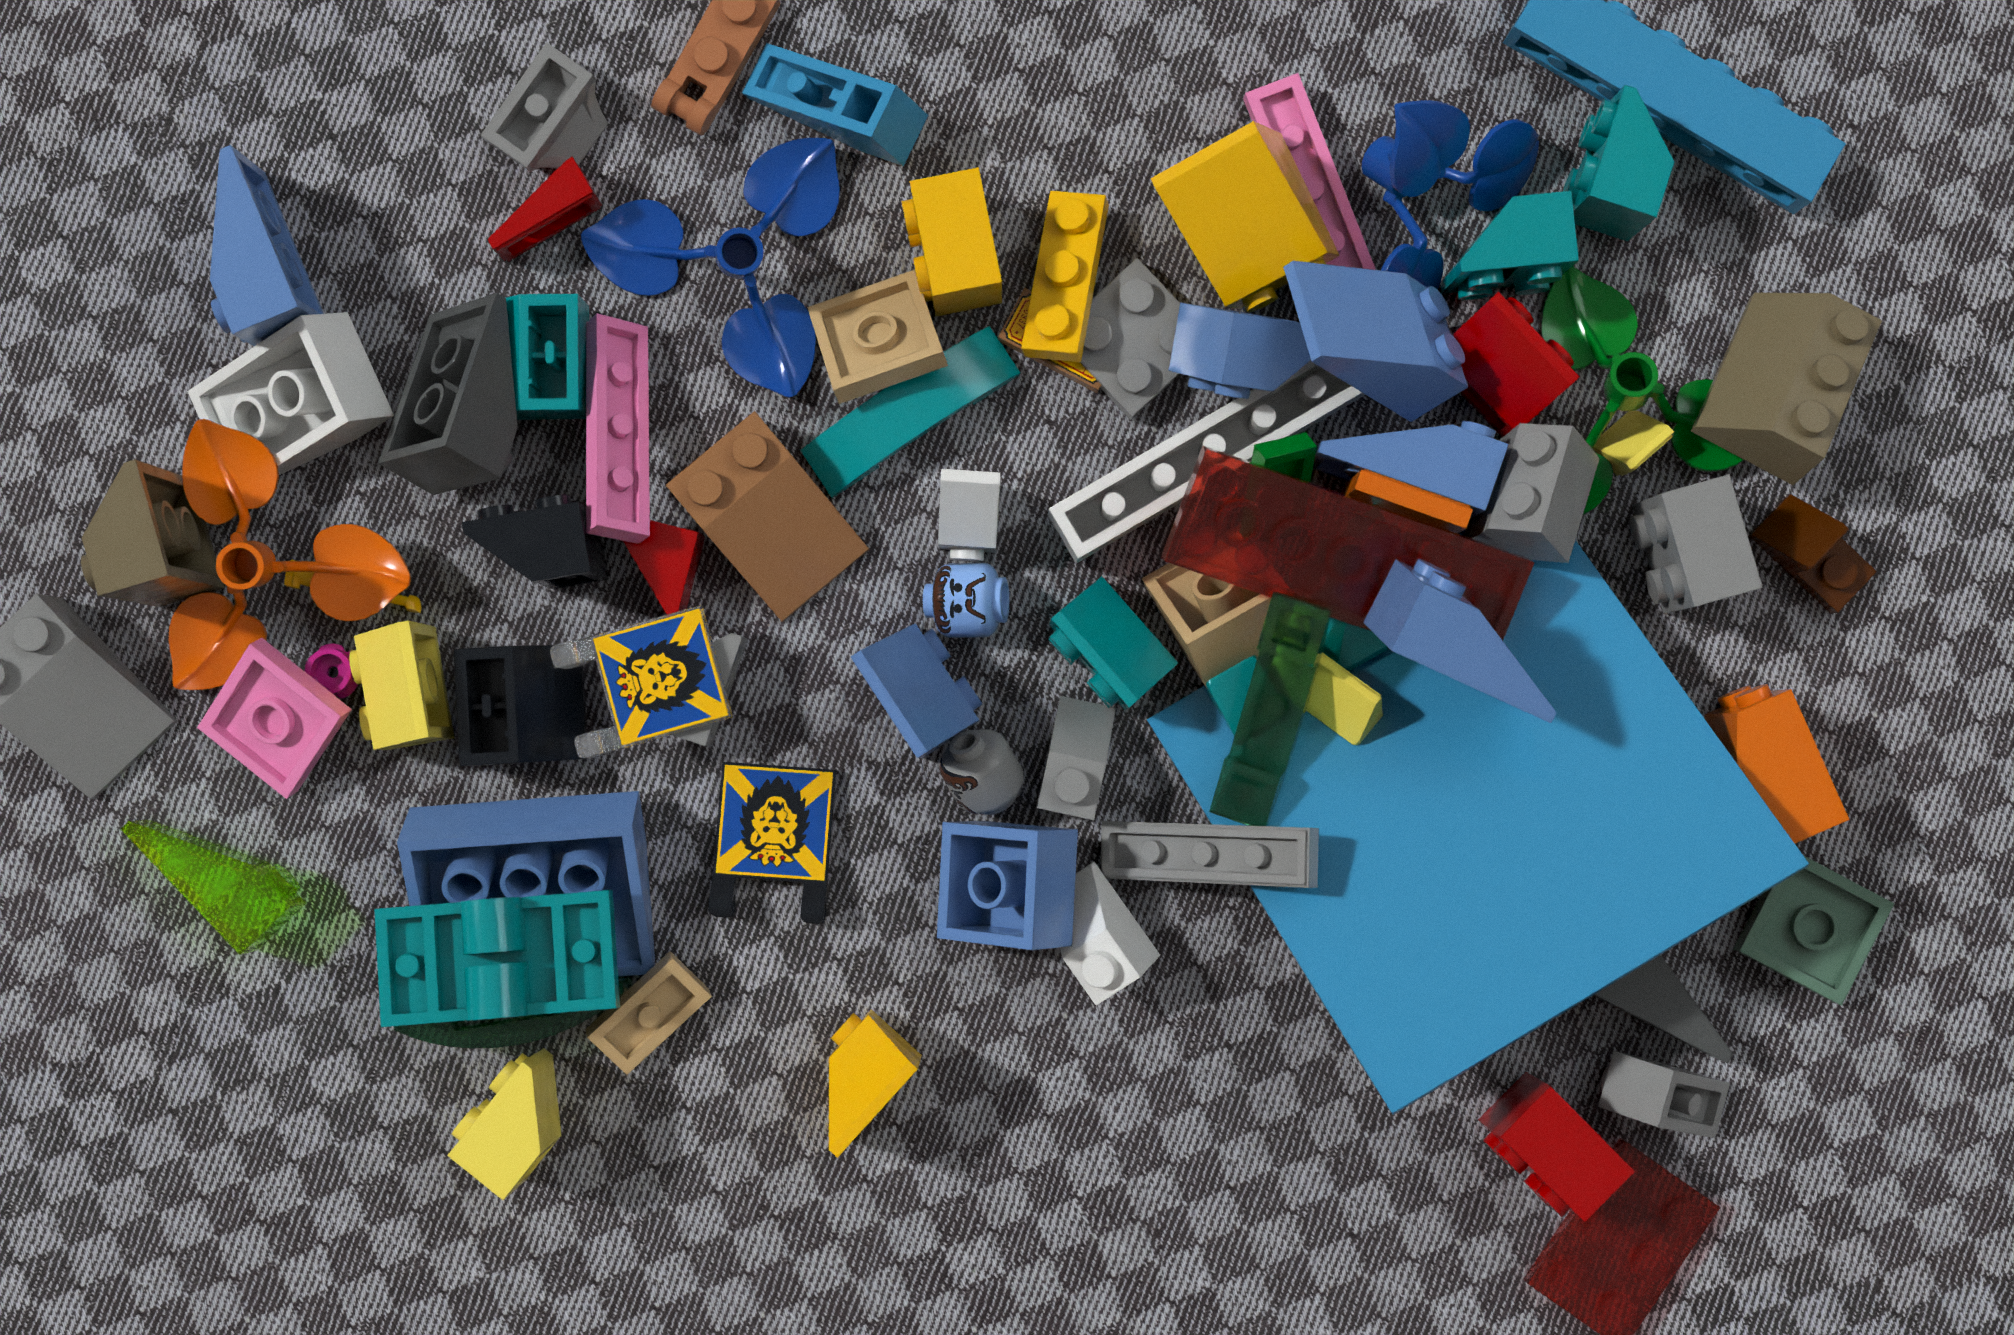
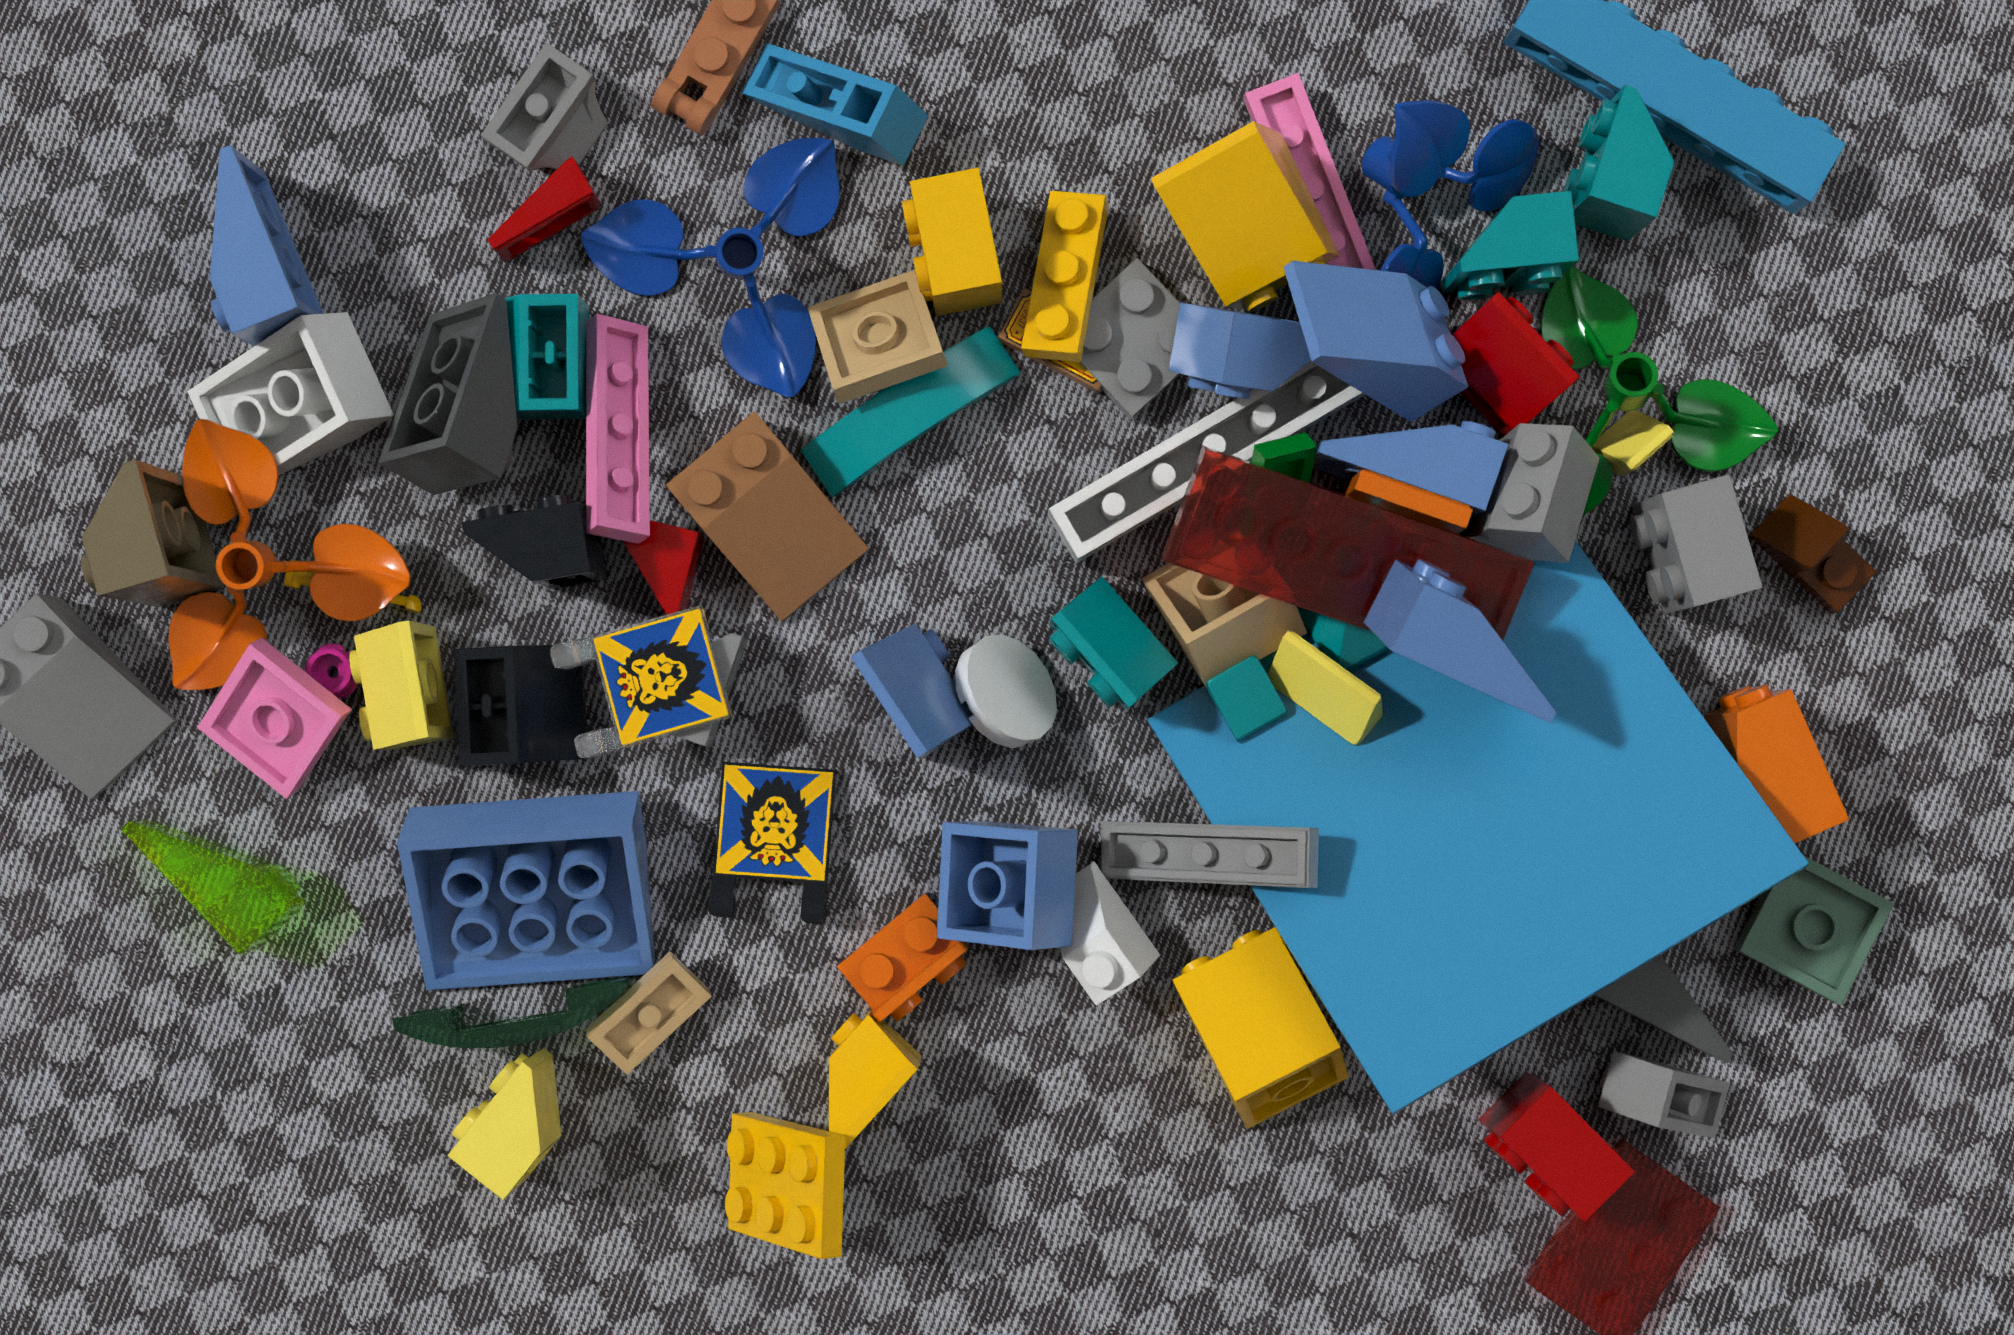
(497, 958): teal plate -> none
(786, 1184): none -> yellow plate
(903, 960): none -> orange bracket
(967, 600): light blue head -> none
(968, 513): white slope -> none
(981, 771): light grey head -> none
(1006, 691): none -> white tile
(1076, 758): light grey slope -> none
(1261, 1026): none -> yellow slope
(1272, 710): clear green slope -> none
(1787, 380): dark tan slope -> none

